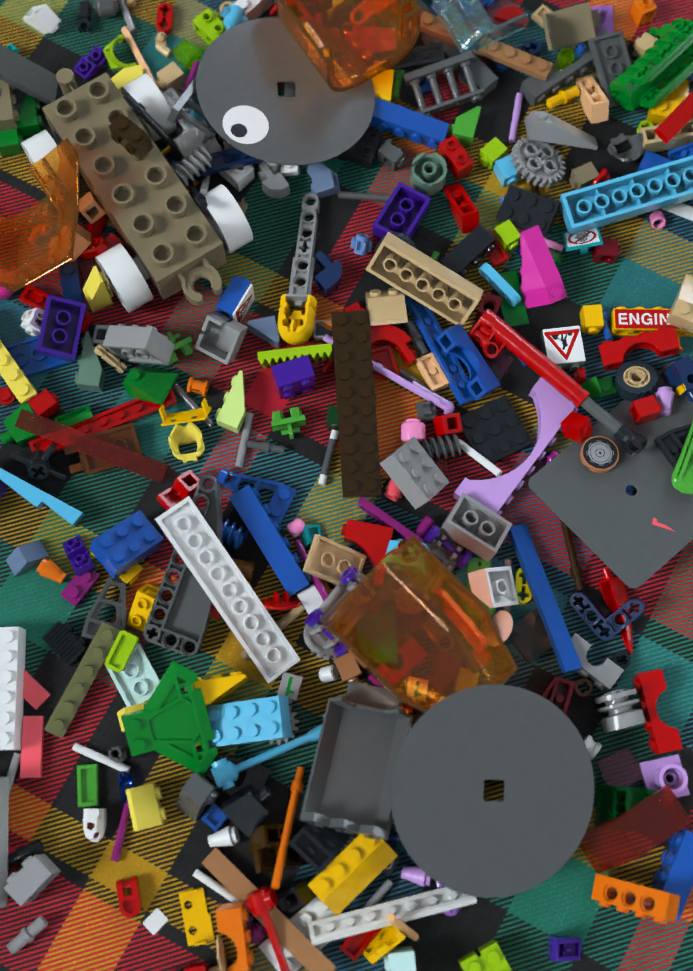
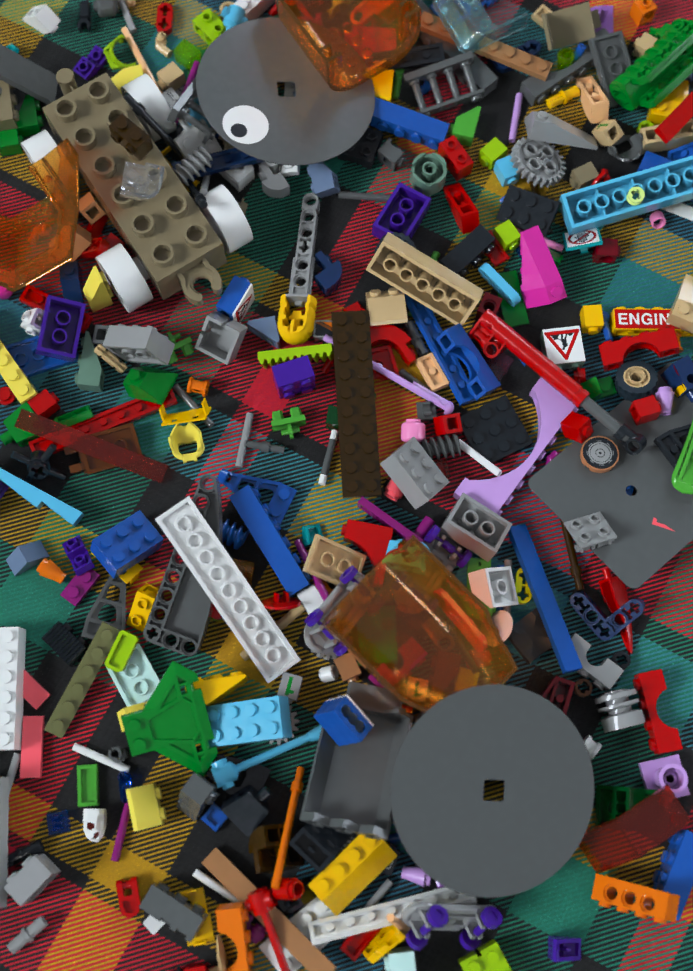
(58, 822): none -> clear blue tile
(141, 181): none -> clear brick
(174, 910): none -> dark grey wedge
(183, 486): red brick -> none
(225, 837): white cone -> none
(233, 410): yellowish green slope -> none
(289, 889): none -> red brick
(296, 527): bright pink piece -> none
(343, 720): none -> blue piece
(361, 244): medium blue gear -> none
(449, 917): none -> piece
(508, 13): red tile -> none
(590, 531): none -> light grey hinge
(607, 132): none -> tan brick
(619, 769): clear pink piece -> none
(633, 202): none -> yellowish green bush

